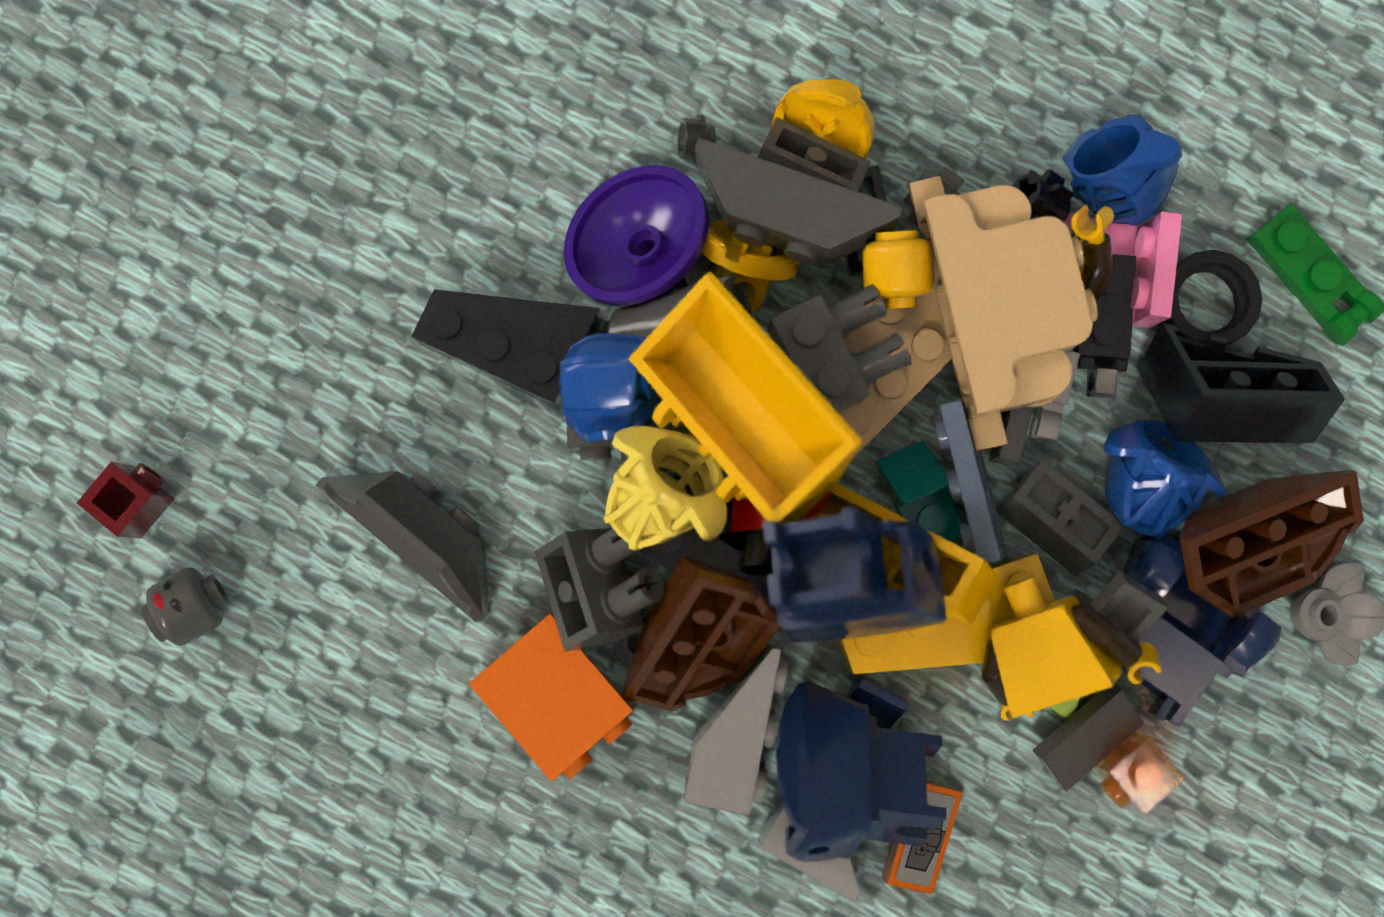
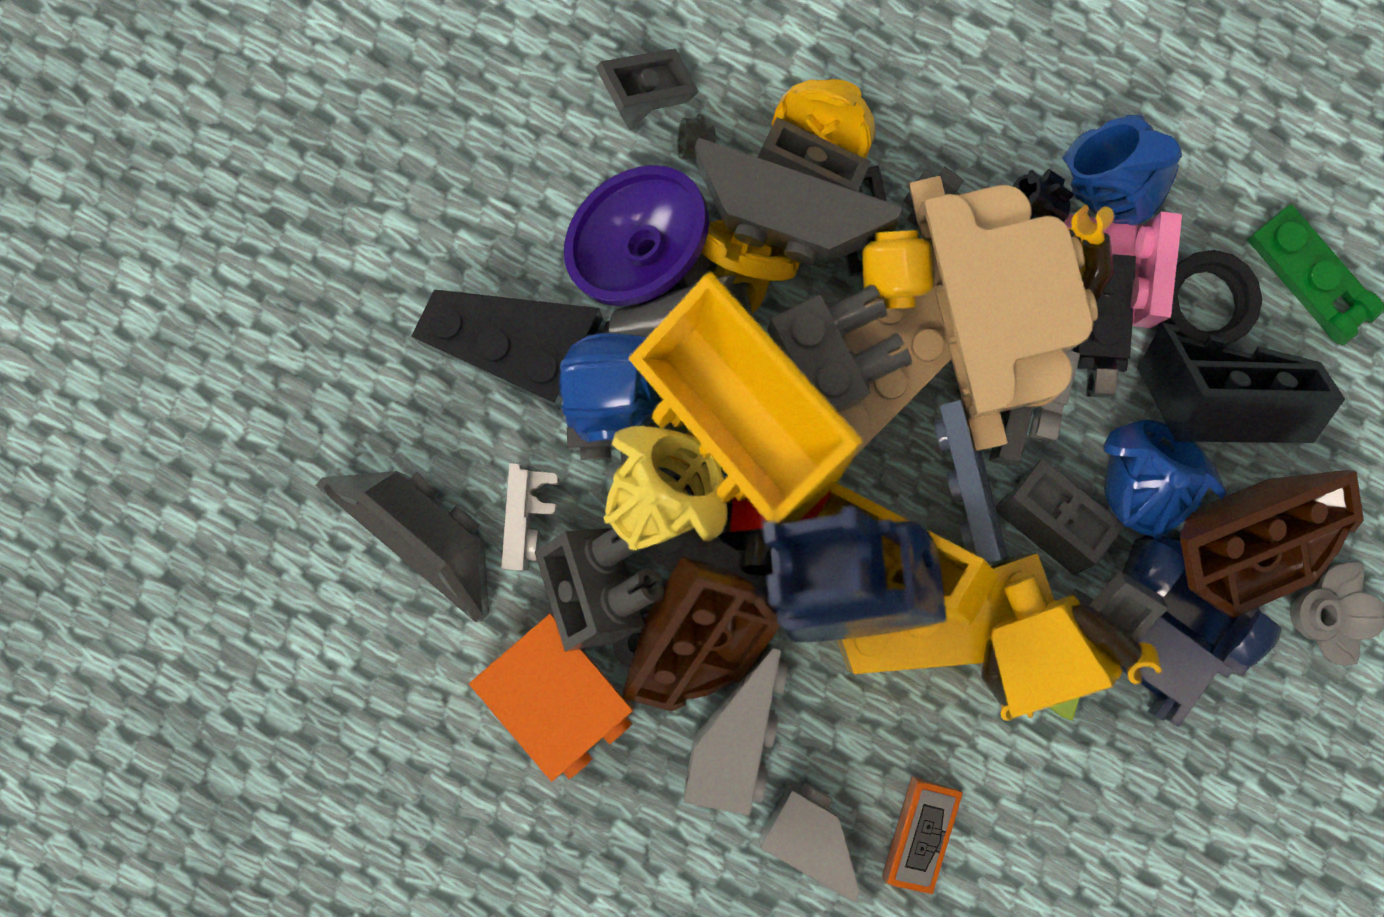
(126, 499): dark red brick -> none
(184, 606): dark grey head -> none
(519, 539): none -> white plate
(646, 83): none -> dark grey slope
(849, 777): dark blue piece -> none
(882, 702): dark blue slope -> none
(920, 490): teal slope -> none
(1088, 736): dark grey tile -> none
(1138, 774): clear orange brick -> none

